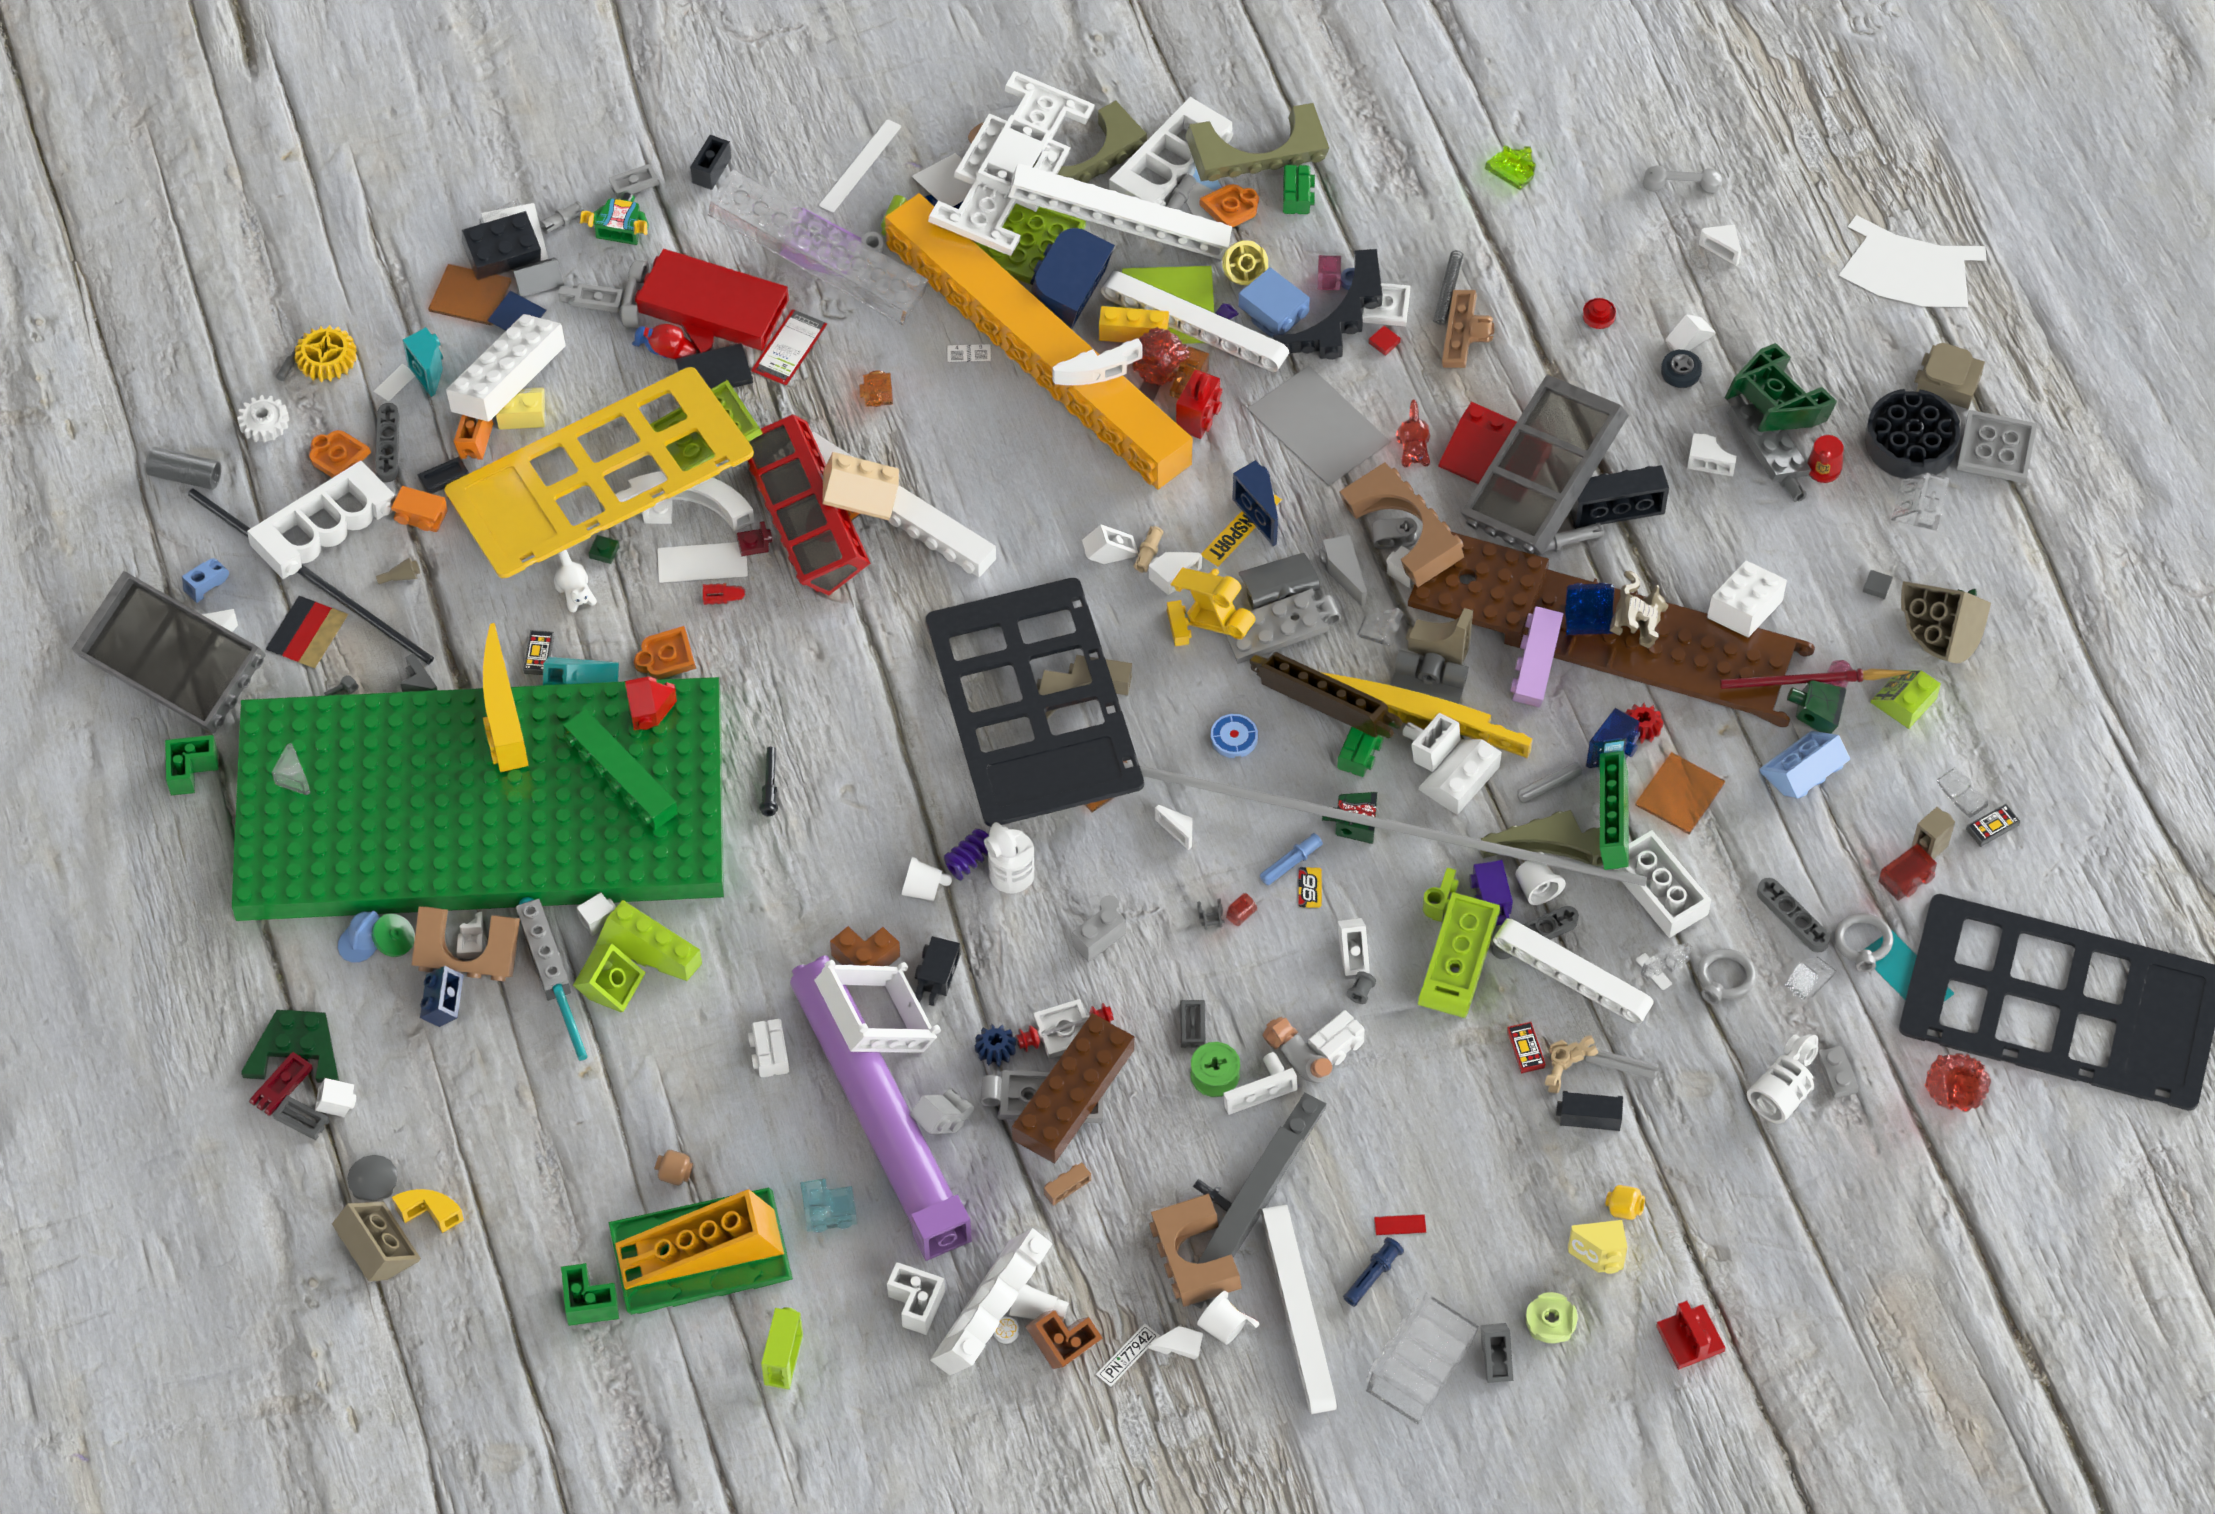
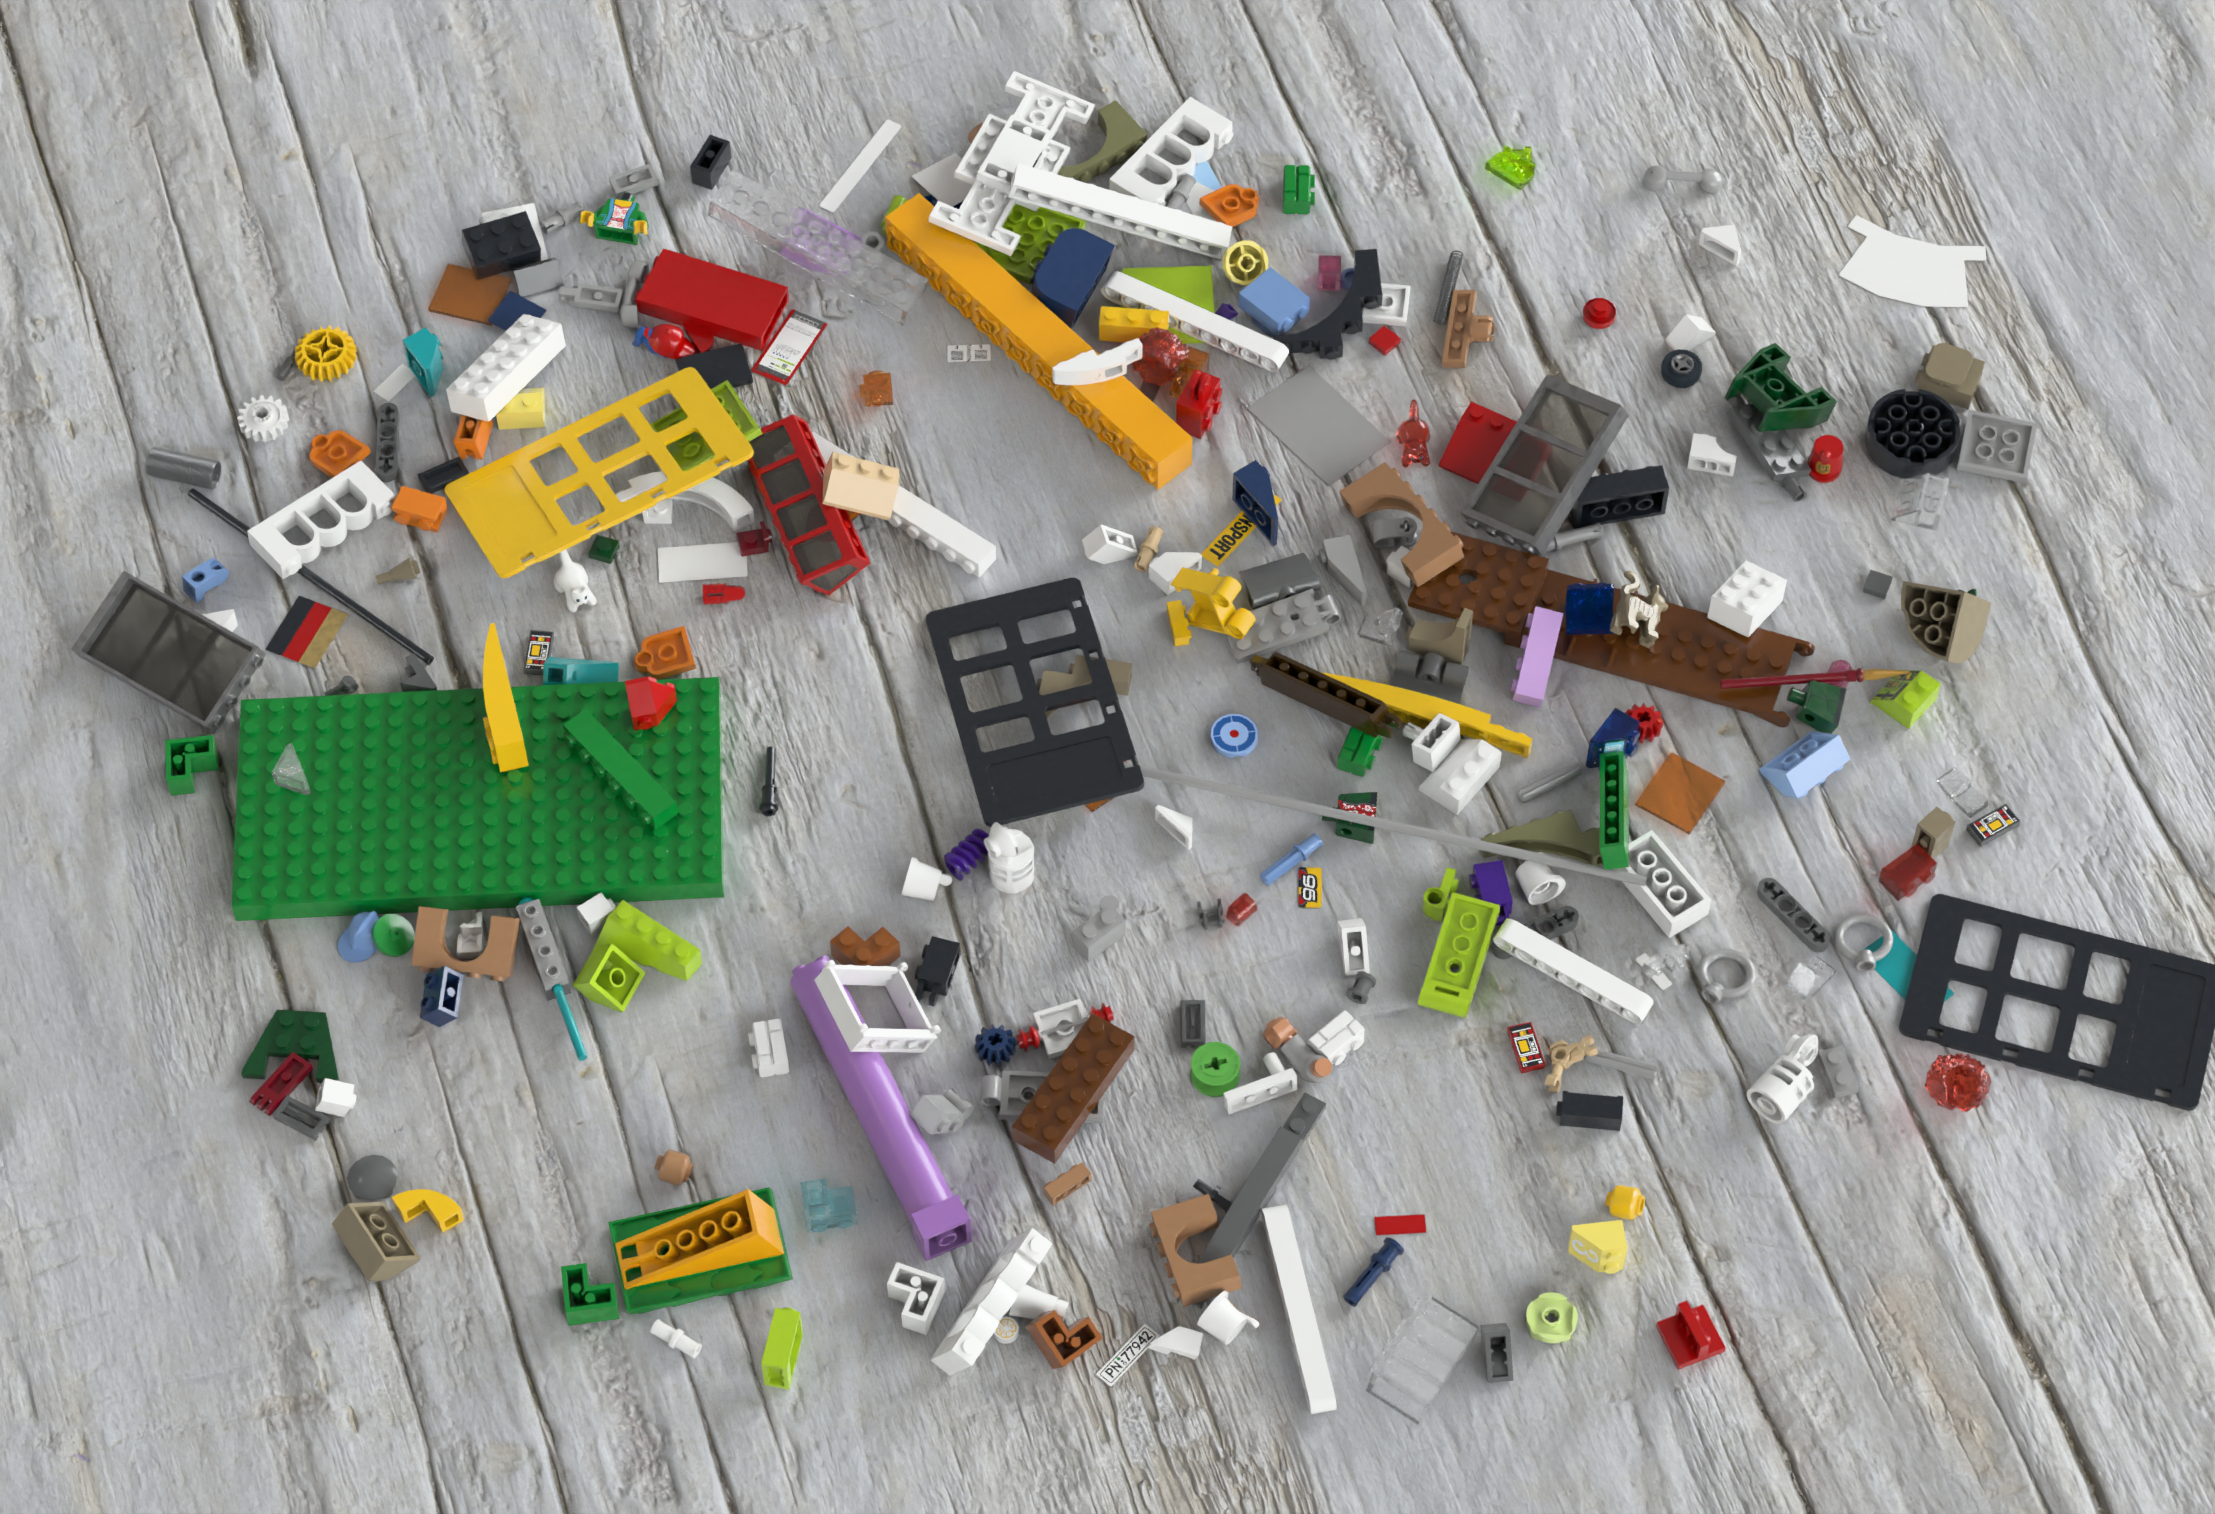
(676, 1338): none -> white pin
(1218, 159): olive arch -> none

